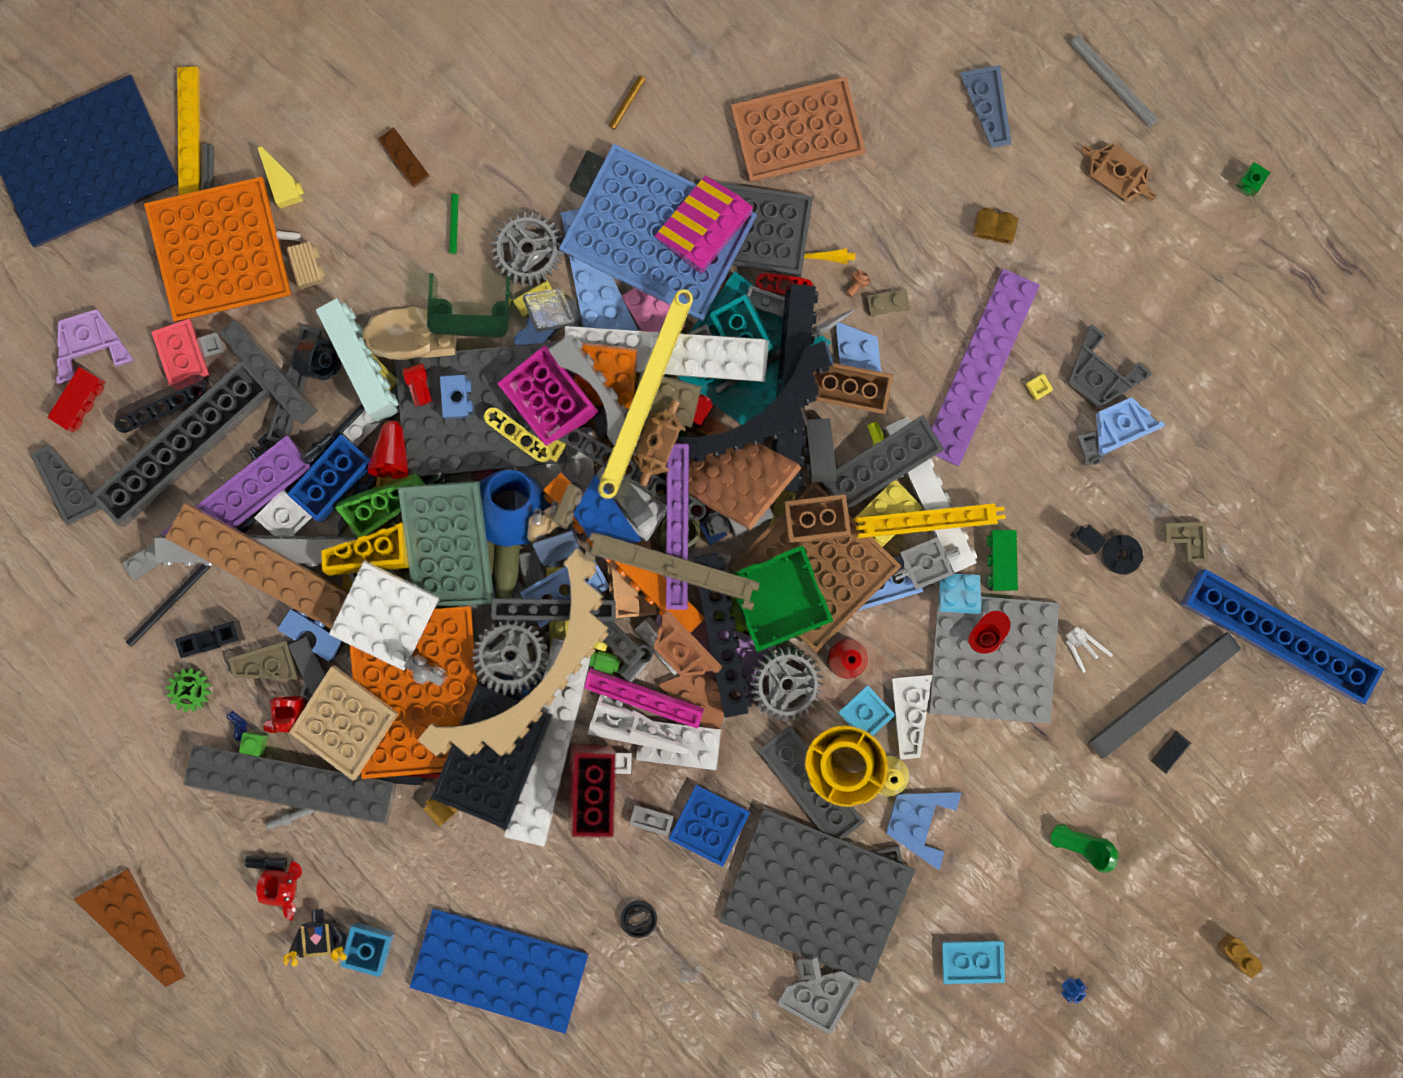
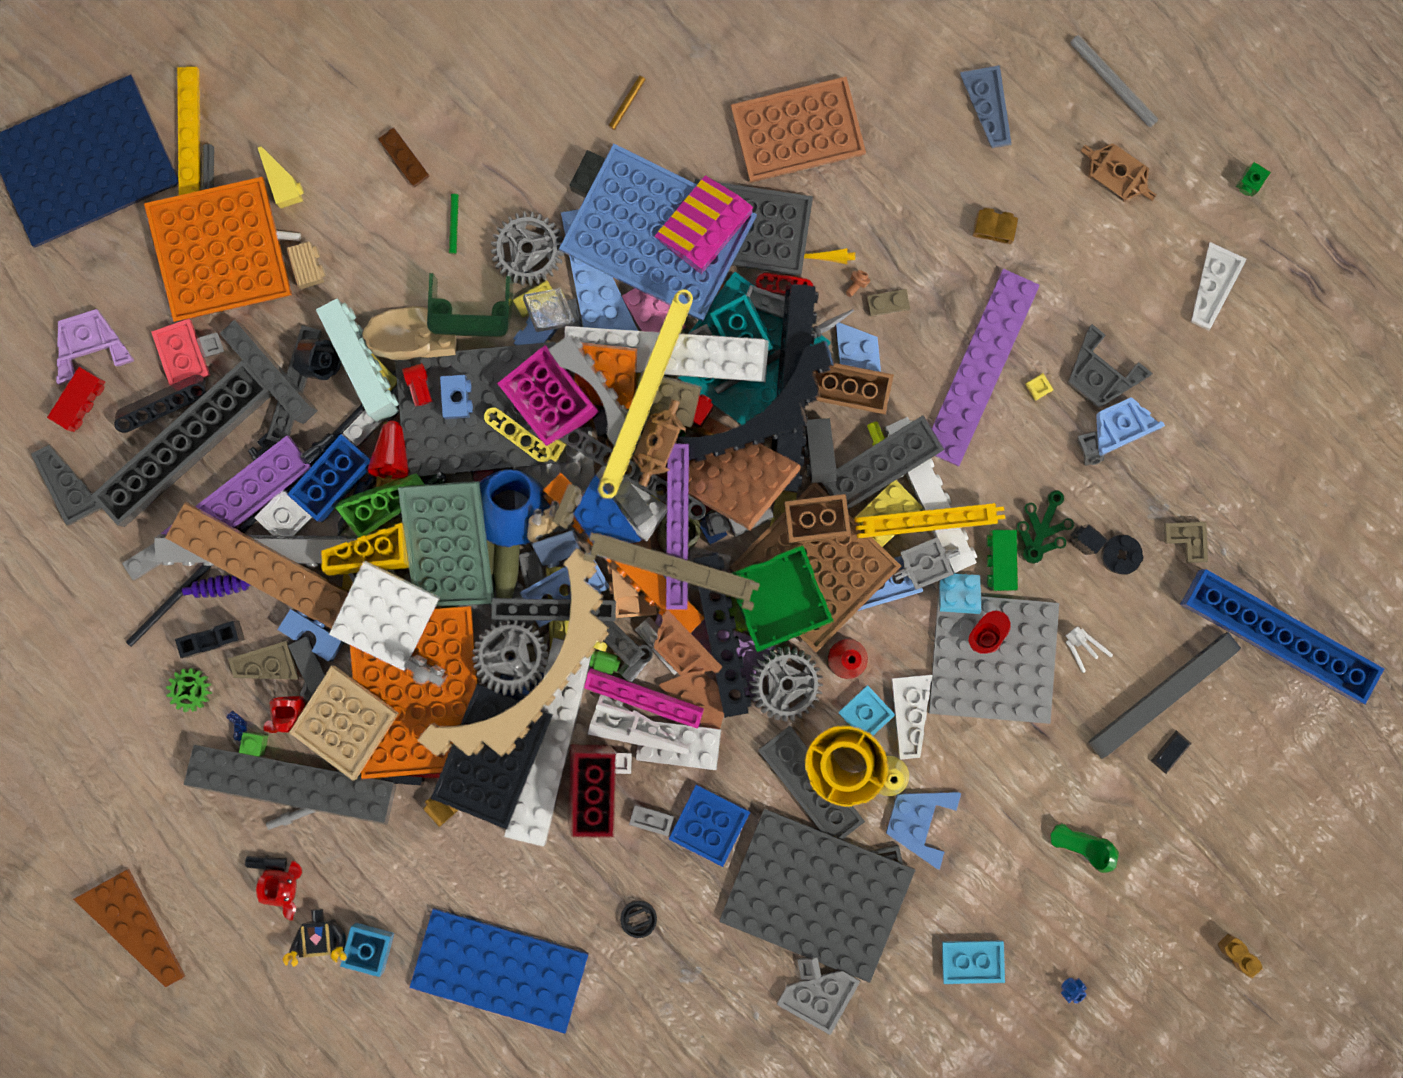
(215, 586): none -> dark purple piece
(1042, 529): none -> dark green plant
(1217, 279): none -> white wing

